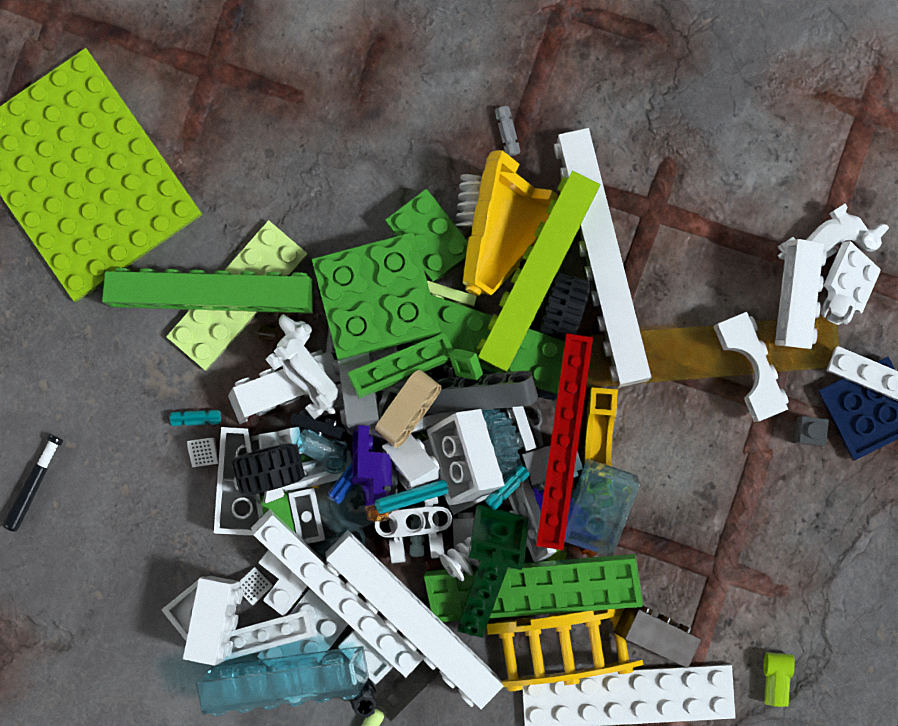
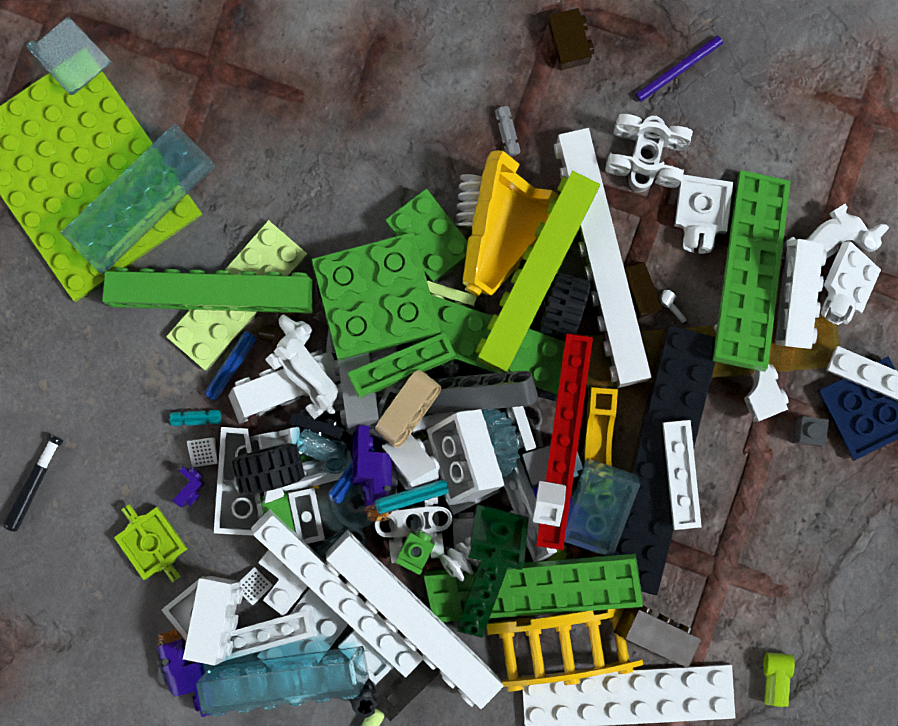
(69, 56): none -> clear light blue piece
(138, 199): none -> clear light blue brick
(151, 543): none -> lime plate
(174, 670): none -> dark purple plate
(189, 493): none -> dark purple bracket
(230, 366): none -> blue axle
(415, 539): none -> bright green brick
(466, 364): bright green plate -> none
(495, 499): teal axle -> none
(549, 503): none -> white panel
(570, 39): none -> dark brown brick
(642, 290): none -> dark brown panel
(667, 299): none -> white hand
(673, 138): none -> white piece
(675, 394): none -> black brick
(679, 68): none -> dark purple bar
(681, 474): none -> white plate
(702, 211): none -> white plate
(752, 271): none -> bright green plate

